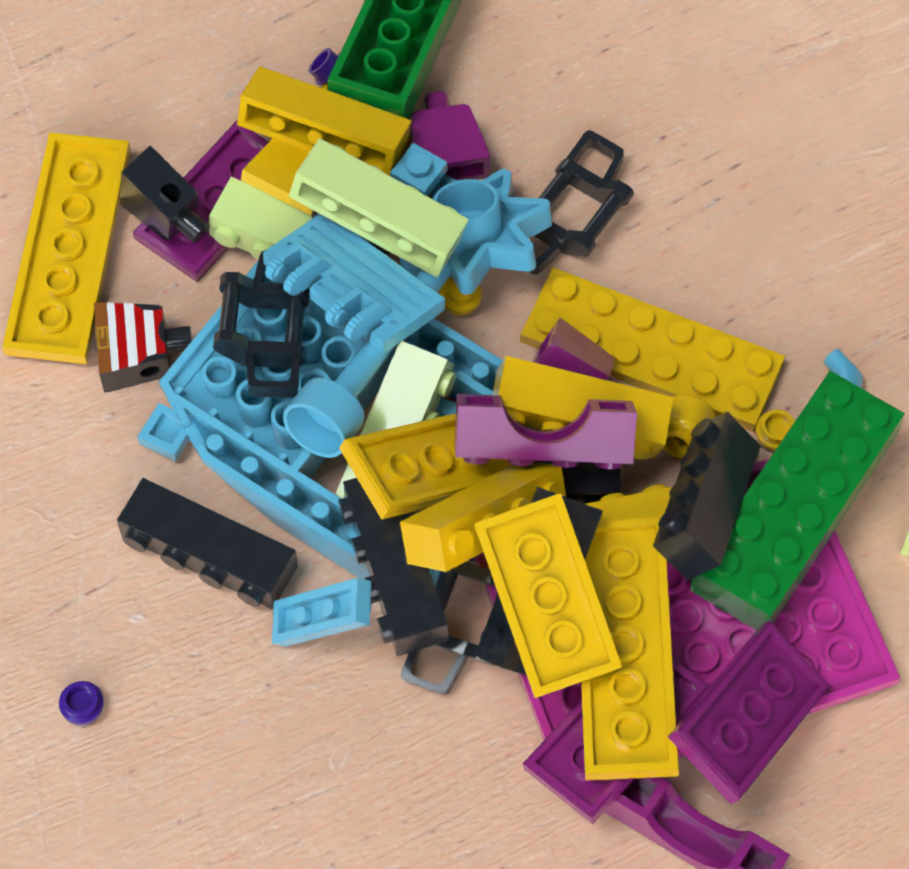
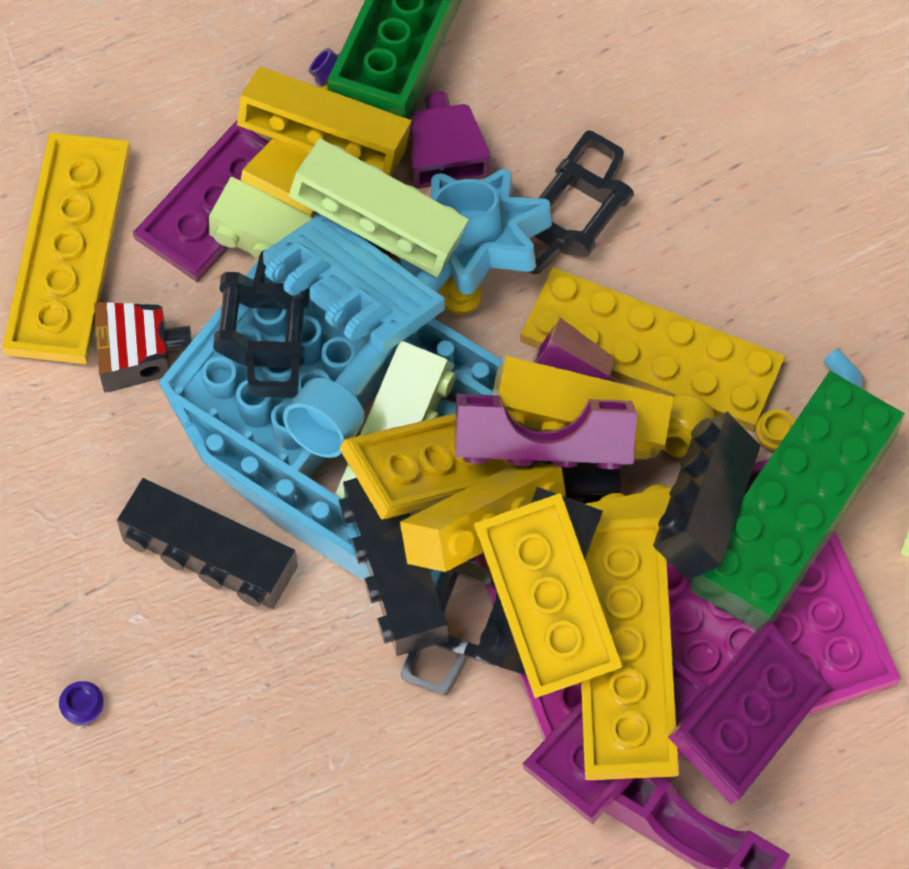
(161, 197): black torso -> none
(164, 433): medium azure plate -> none
(322, 612): medium azure plate -> none
(419, 169): medium azure plate -> none

